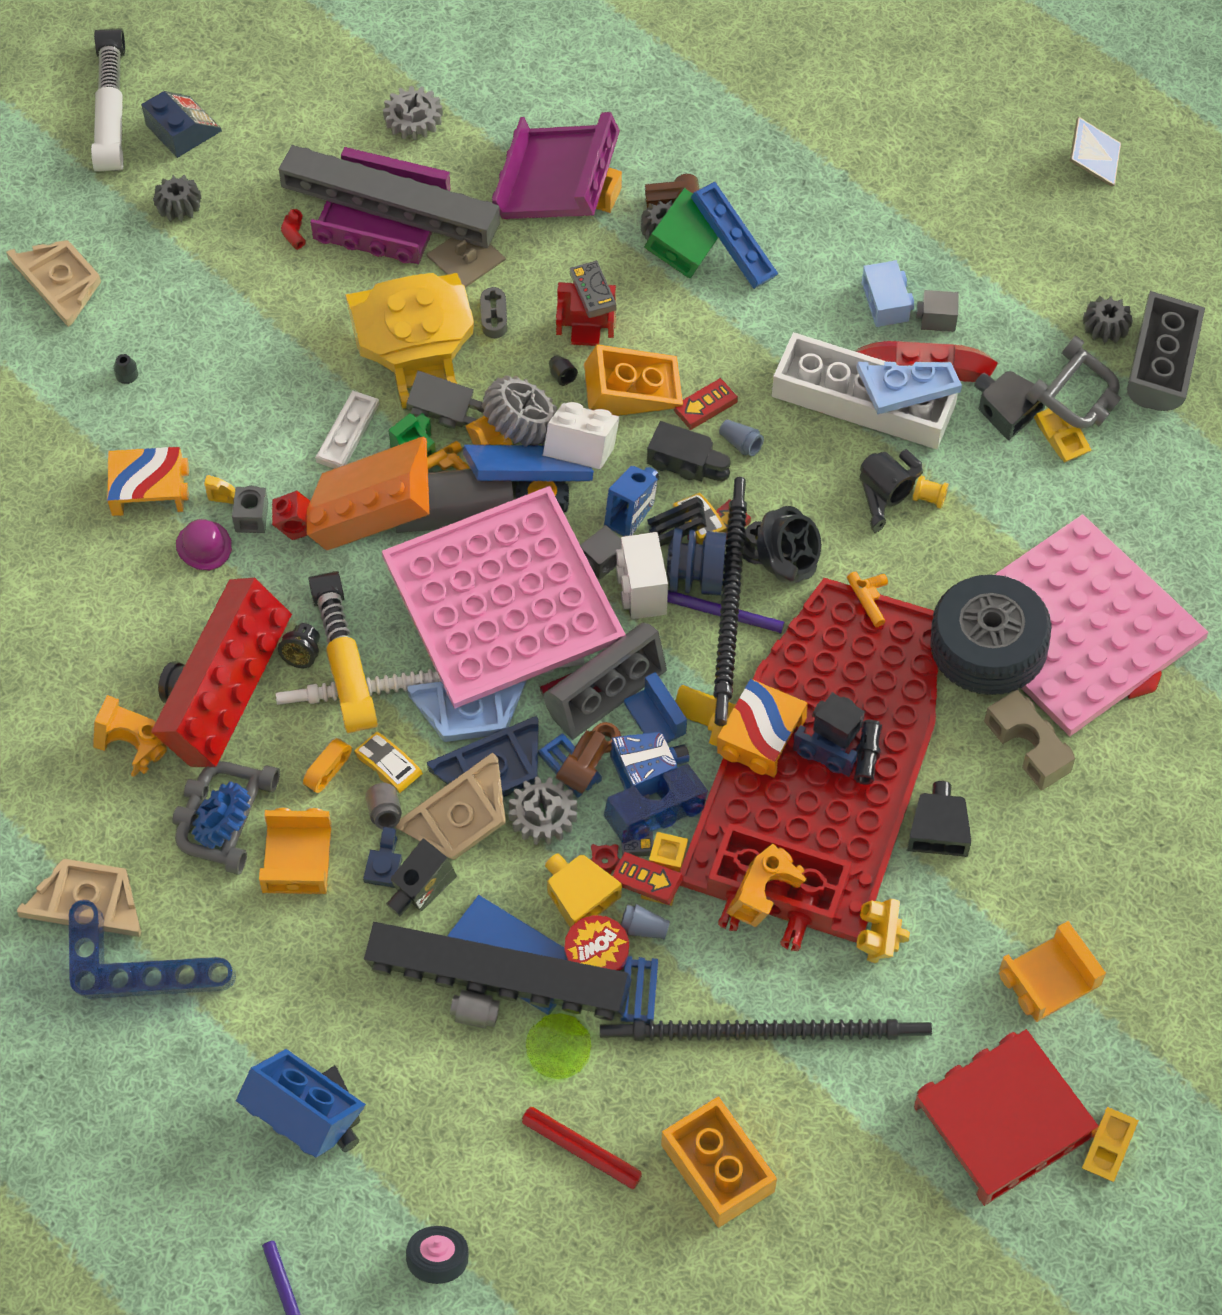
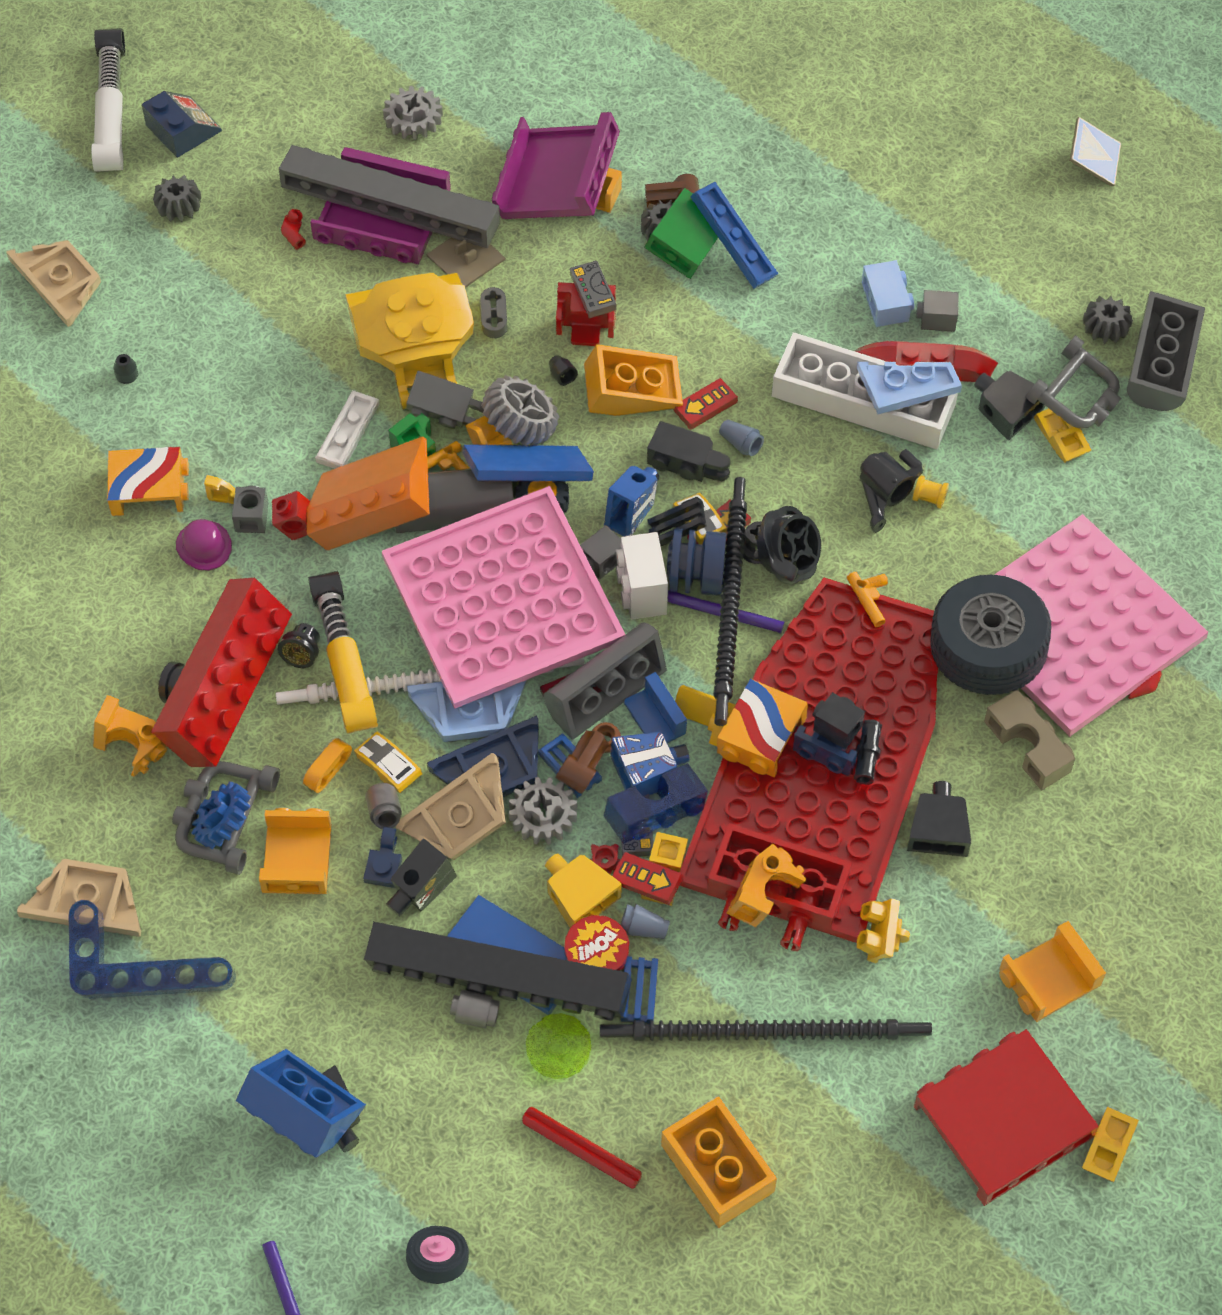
(581, 435): white brick -> none

